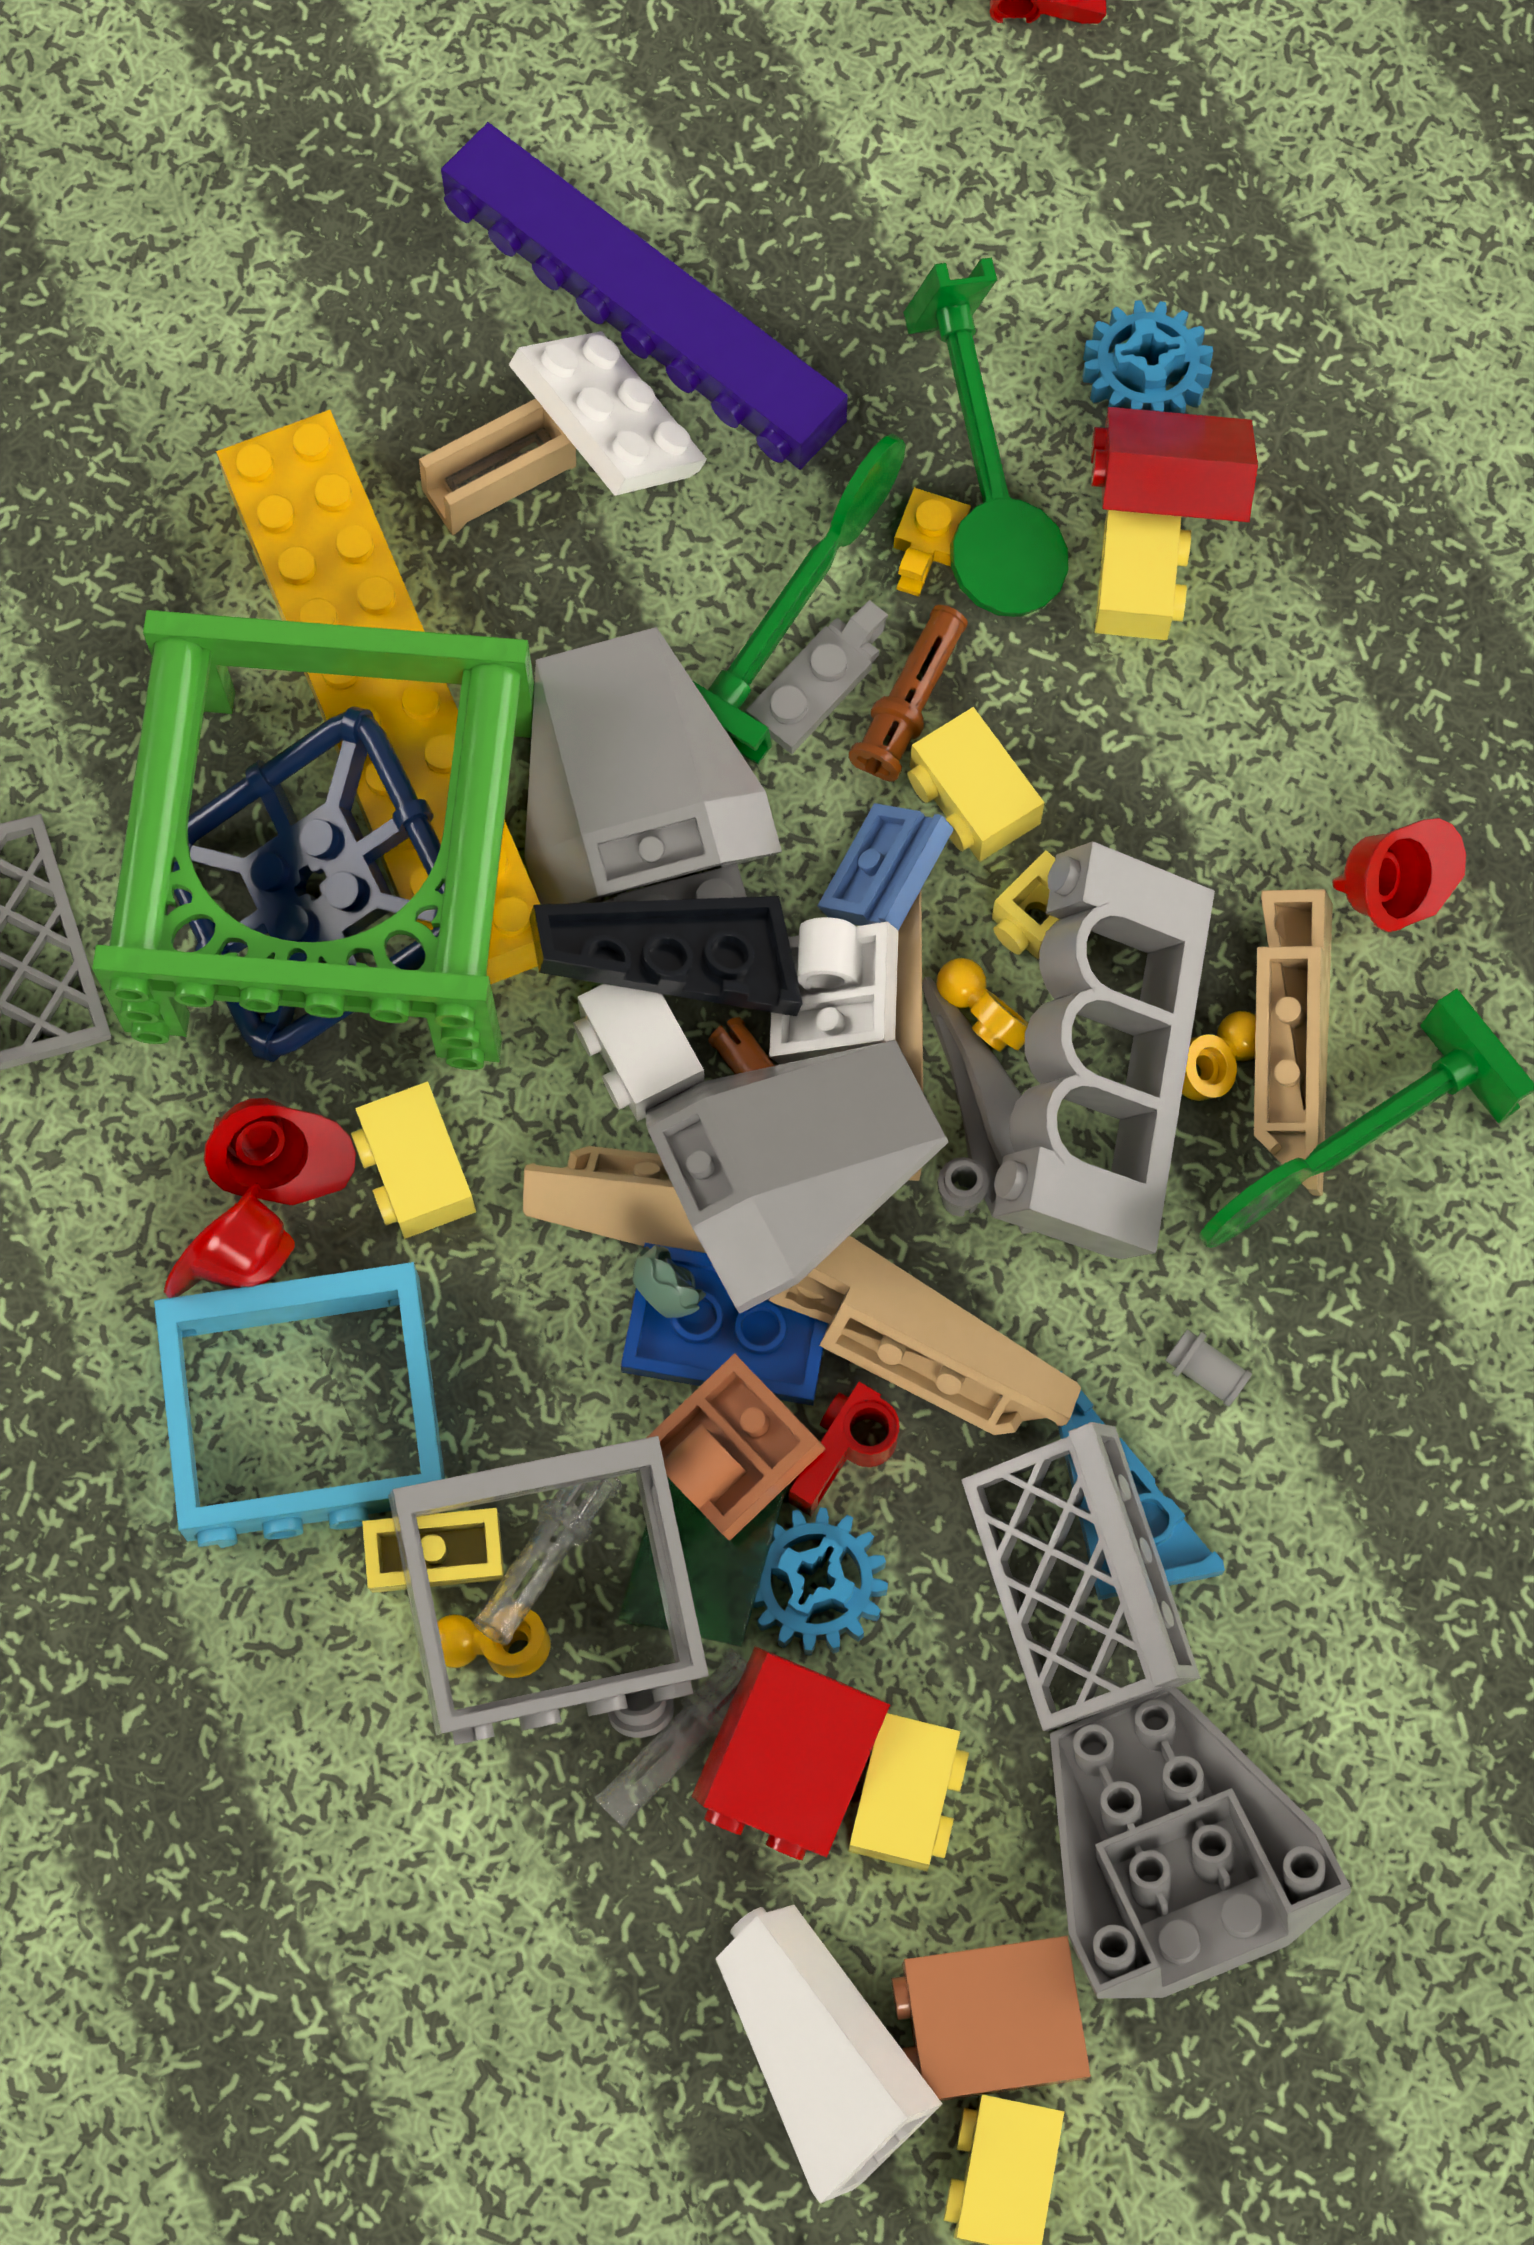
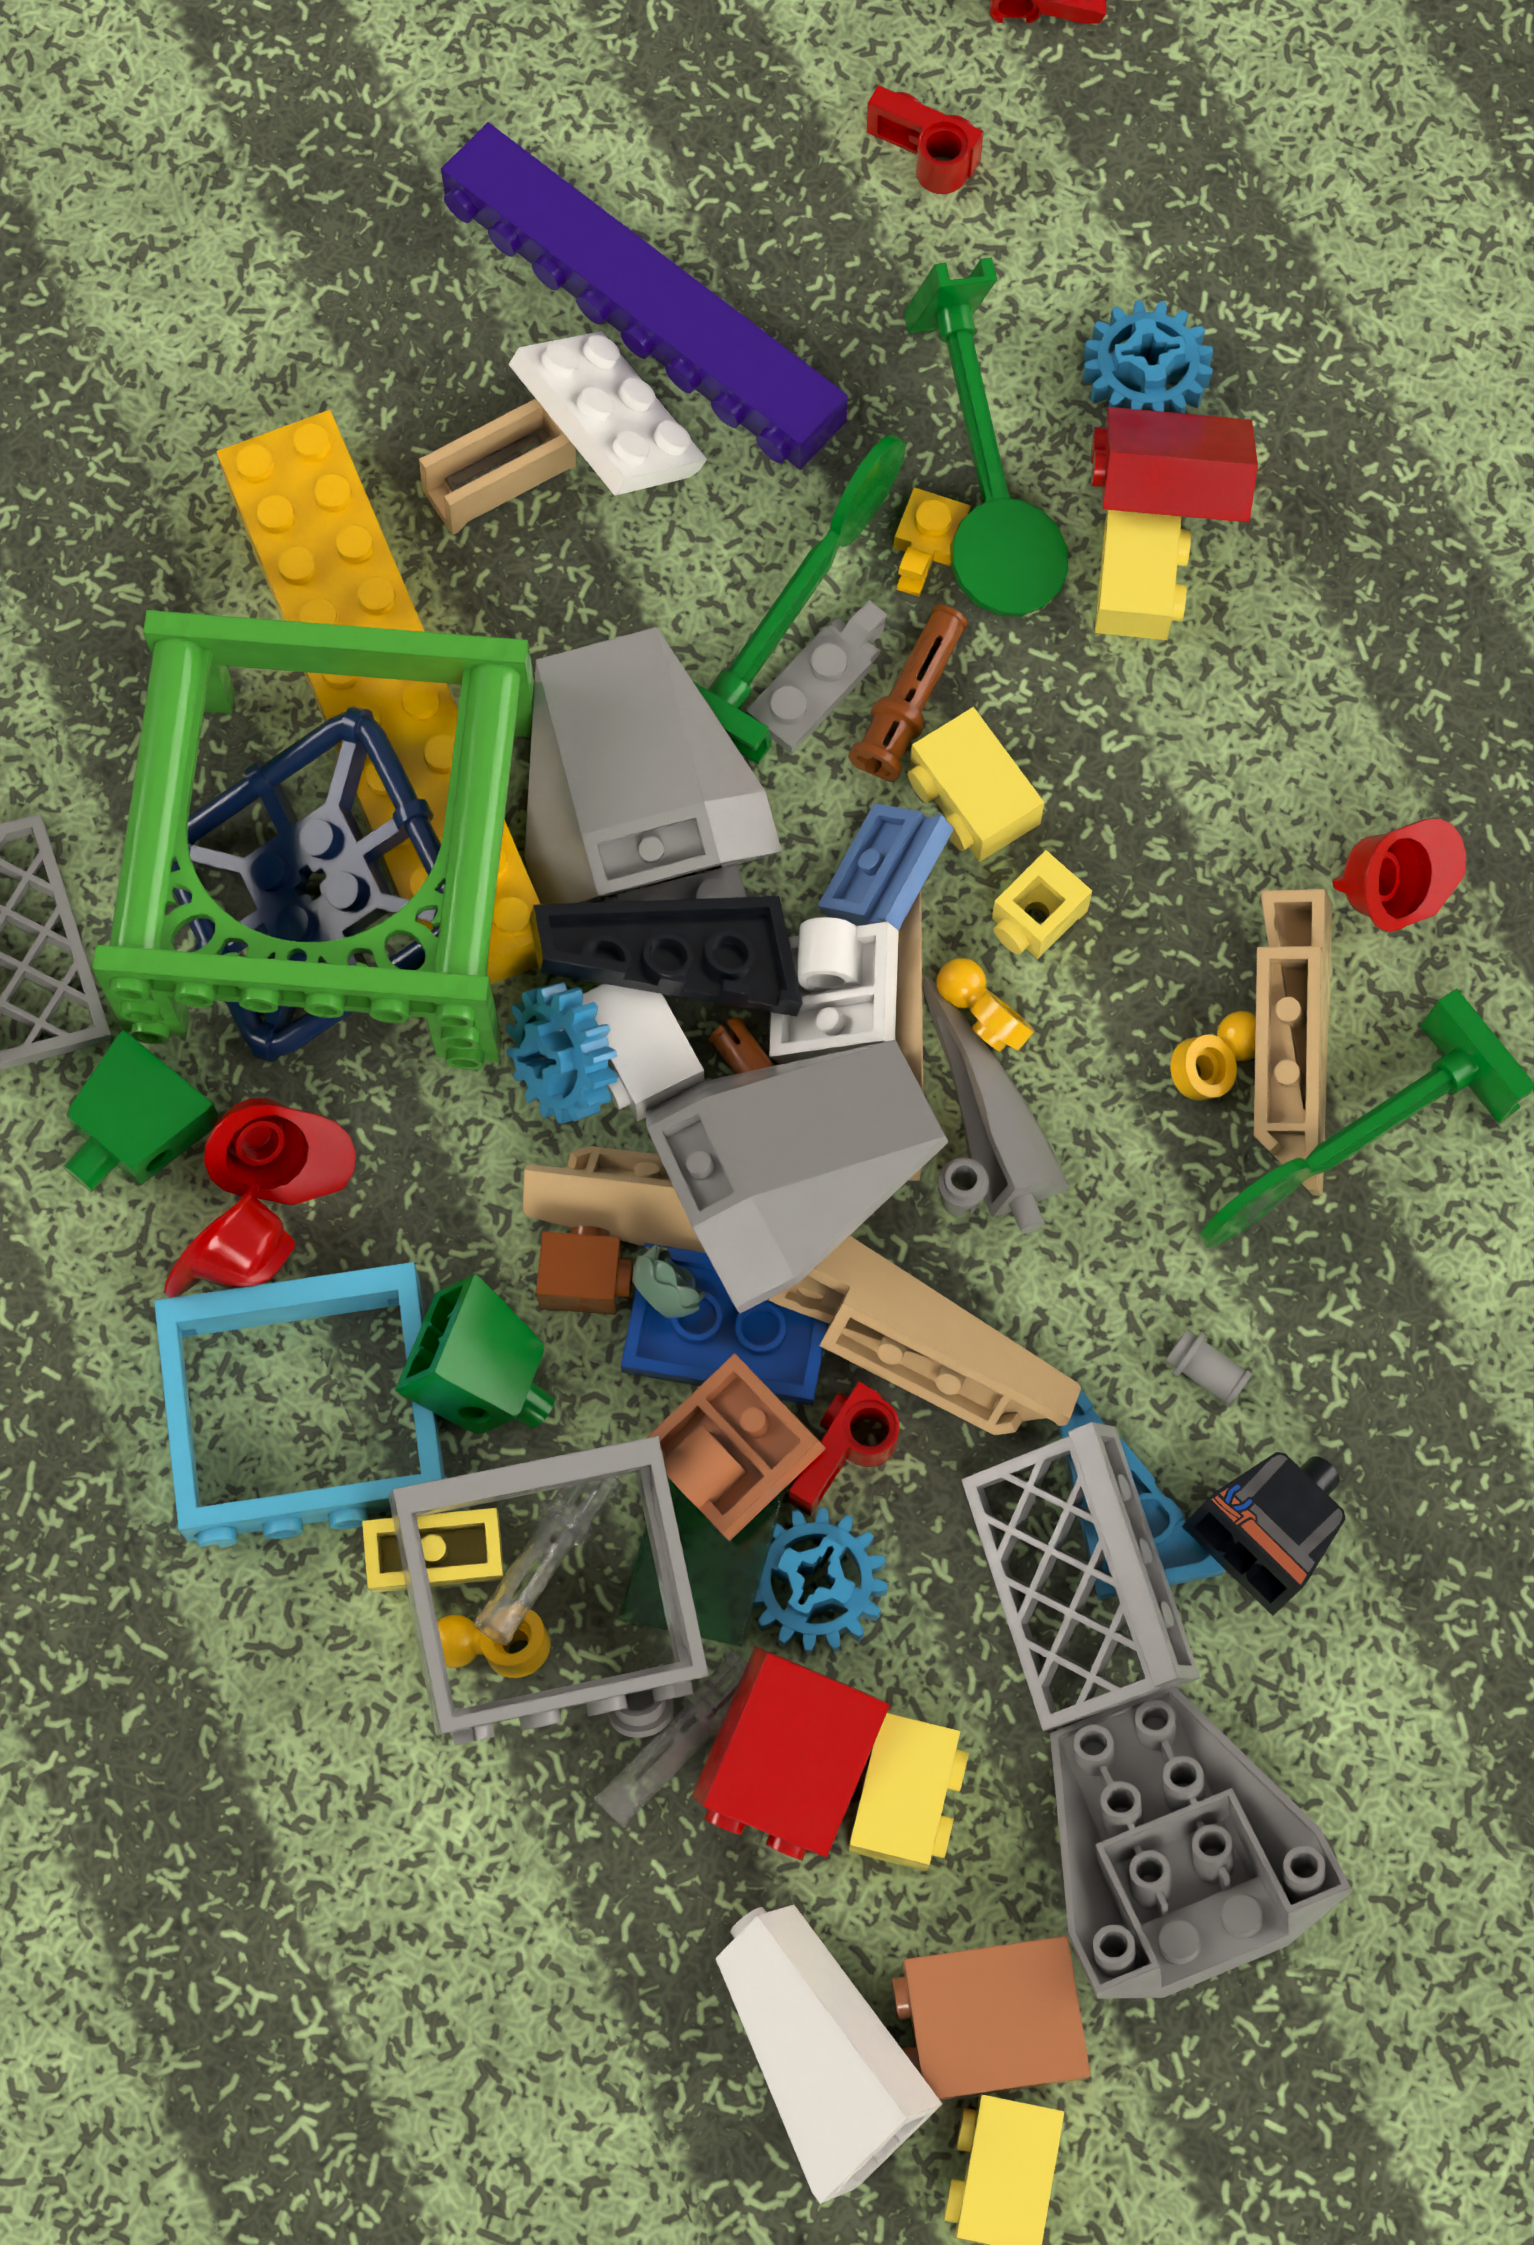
(134, 1116): none -> green torso
(414, 1161): light yellow brick -> none
(475, 1361): none -> green torso
(561, 1052): none -> dark azure gear
(582, 1271): none -> dark orange brick
(928, 134): none -> red plate
(1041, 1181): light grey fence -> none
(1271, 1526): none -> black torso

